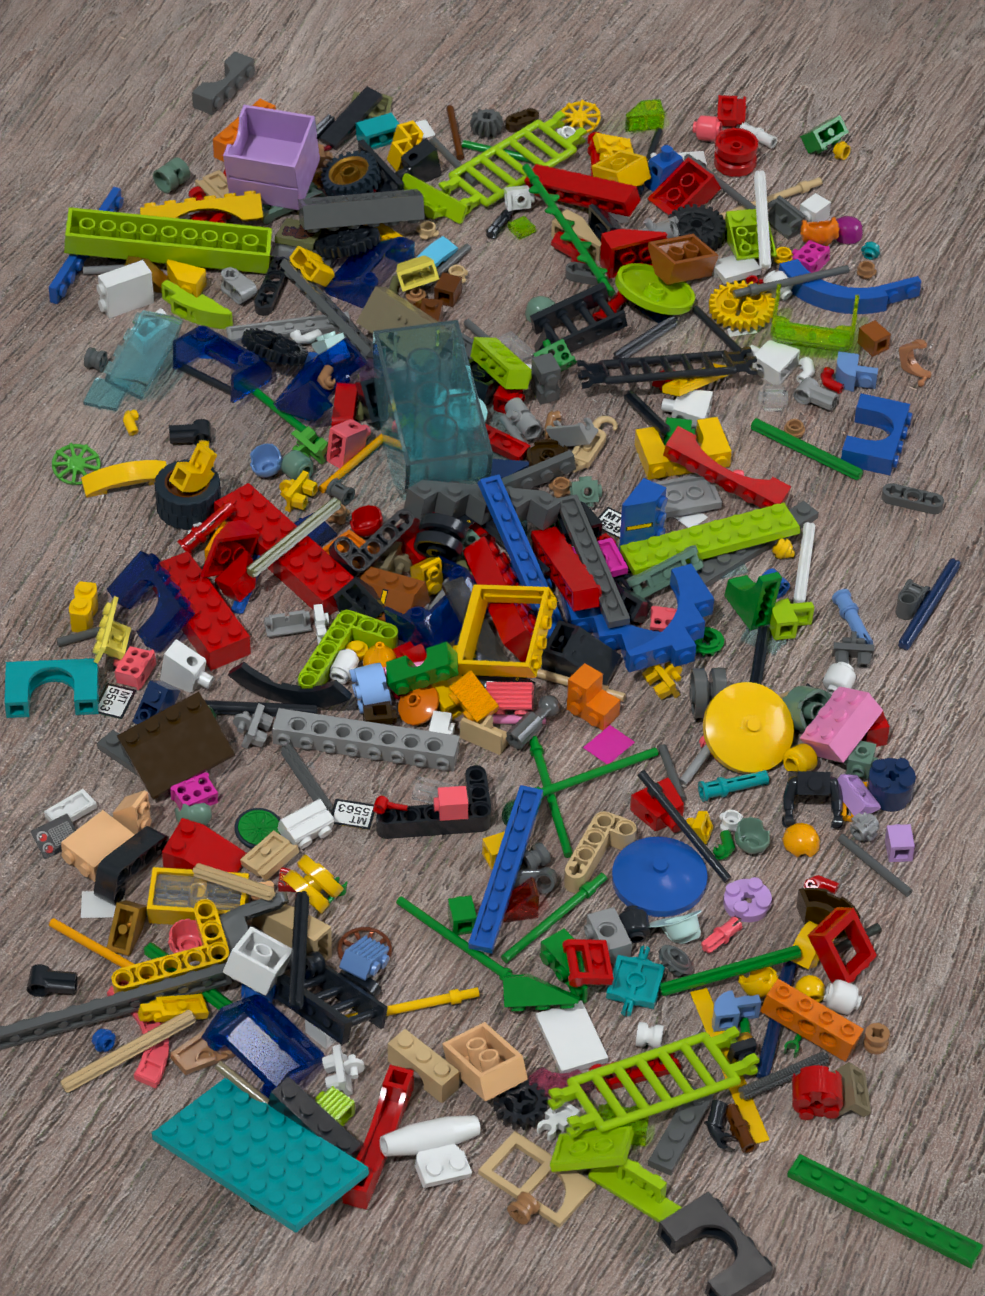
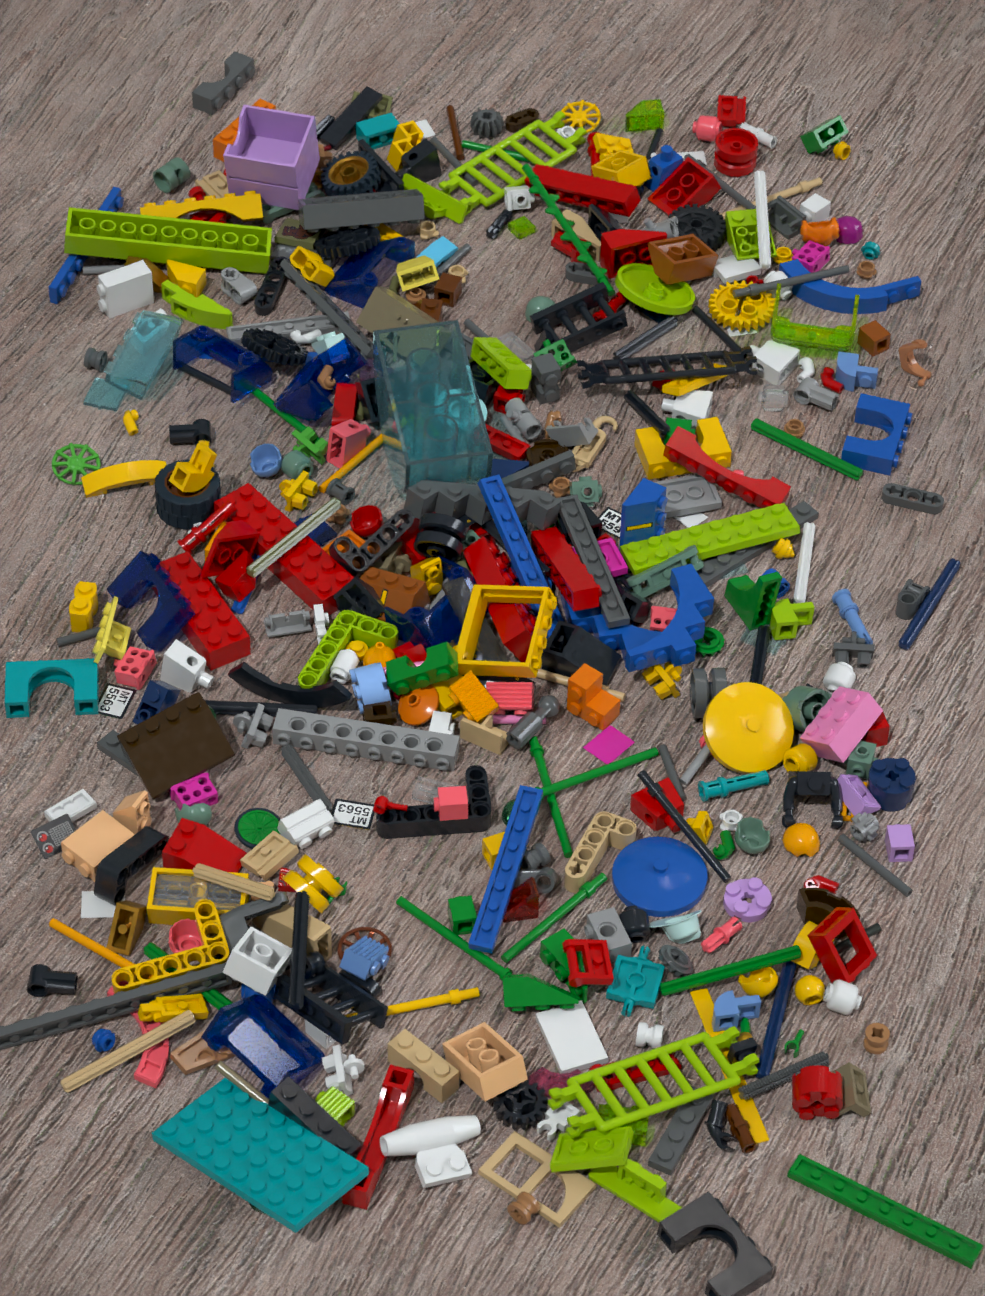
(811, 1020): orange brick -> none

